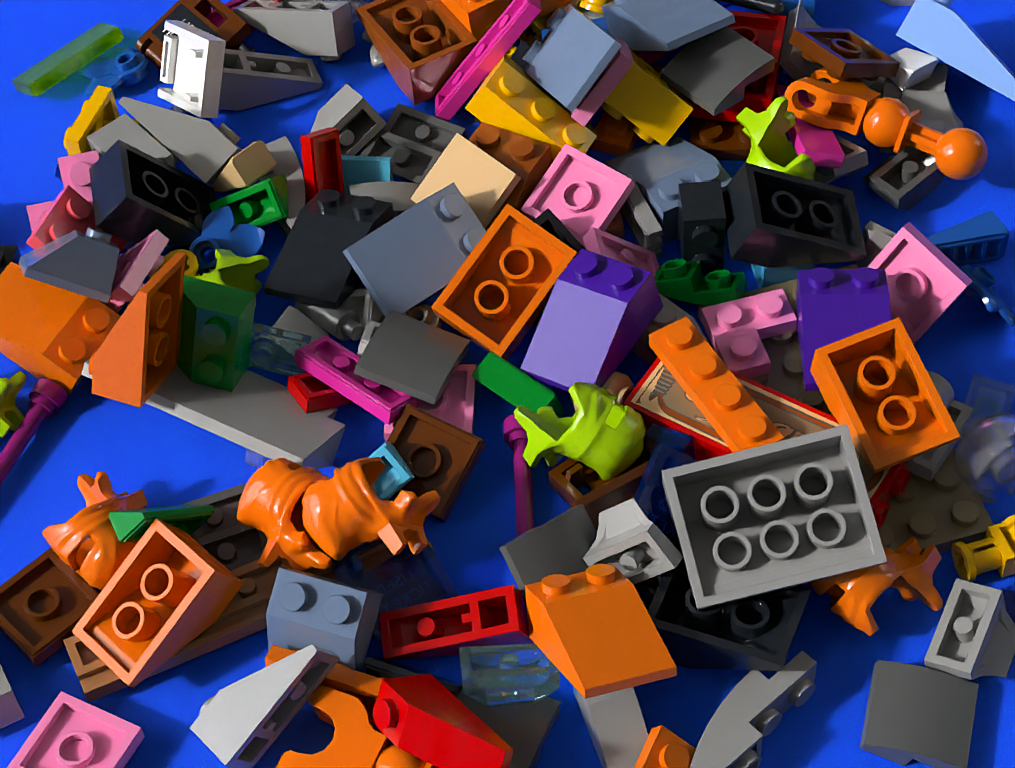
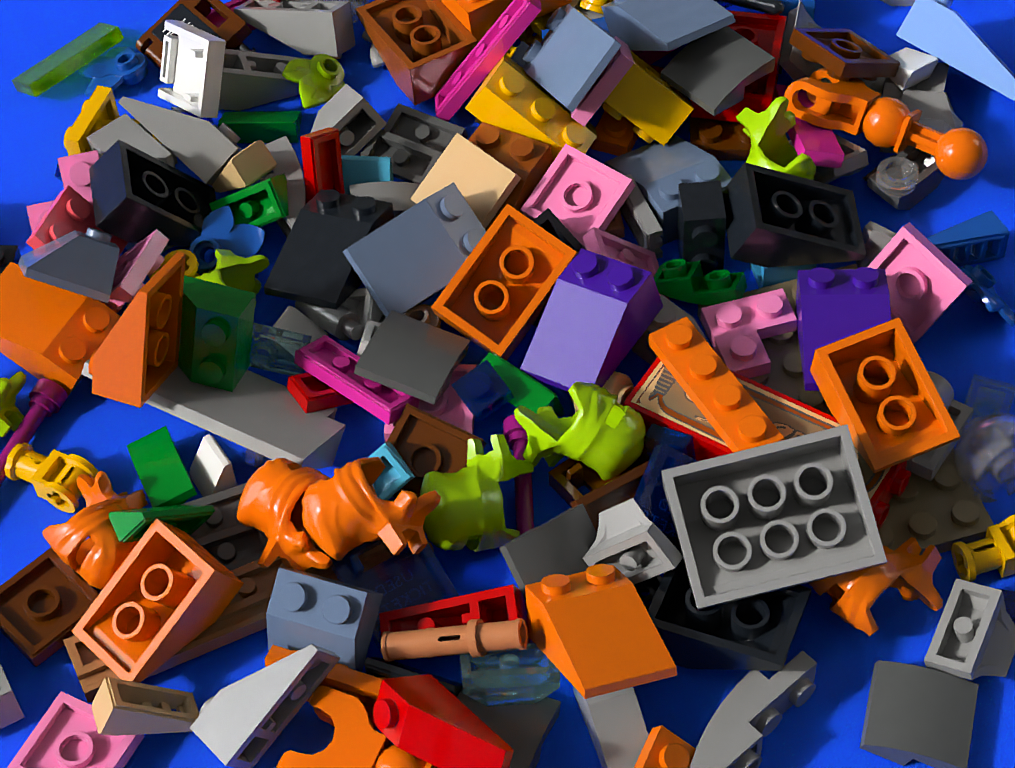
(51, 476): none -> yellow connector
(141, 708): none -> tan slope
(161, 469): none -> green slope
(211, 468): none -> white slope
(264, 125): none -> green slope
(317, 78): none -> lime plate
(472, 499): none -> lime piece
(472, 638): none -> nougat pin
(482, 391): none -> clear blue plate
(897, 176): none -> clear tile

